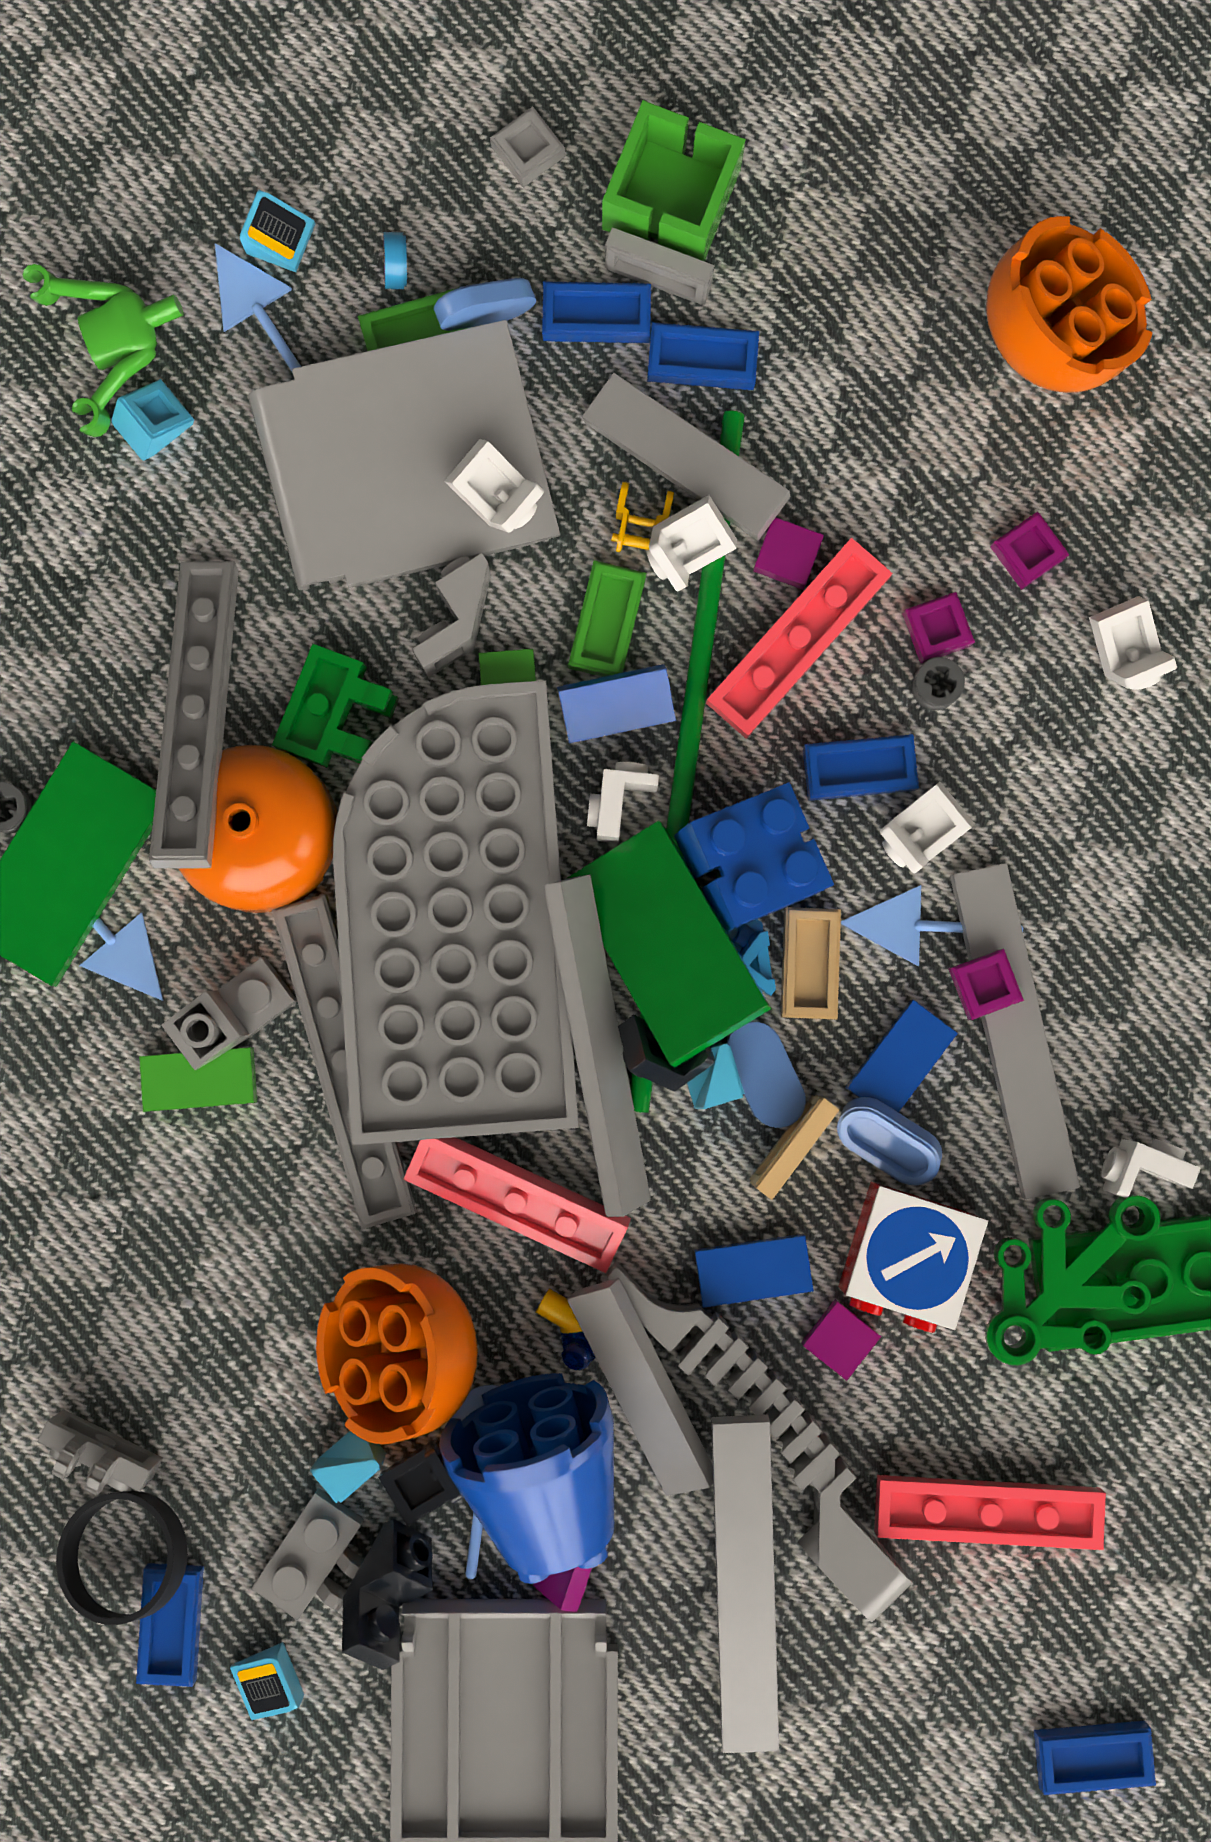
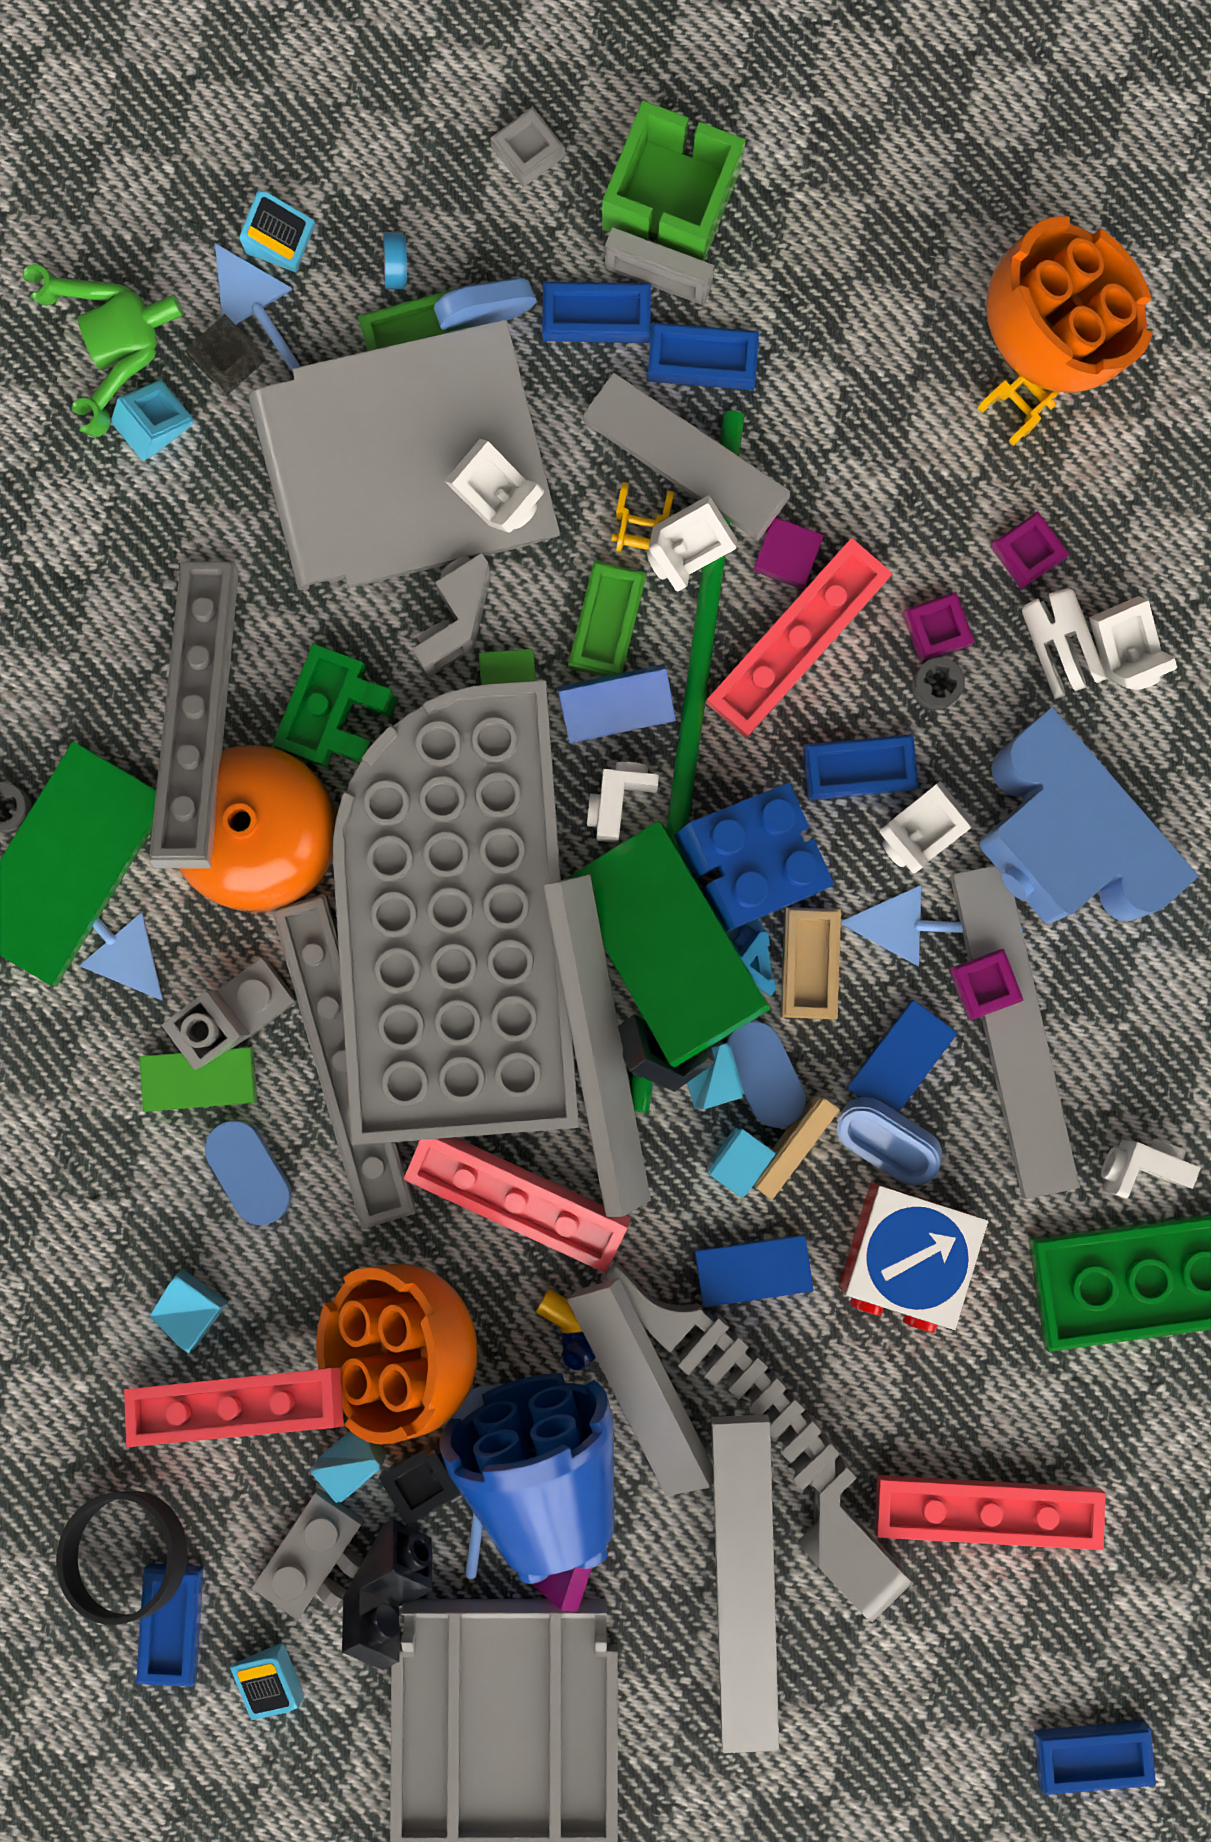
(109, 1456): light grey hinge -> none
(187, 1310): none -> medium azure slope
(225, 355): none -> clear smoke plate
(234, 1407): none -> coral plate
(248, 1172): none -> medium blue tile
(739, 1161): none -> medium azure slope
(840, 1340): magenta tile -> none
(1007, 391): none -> yellow piece
(1063, 1284): green plant -> none
(1068, 622): none -> white arm
(1077, 831): none -> medium blue brick

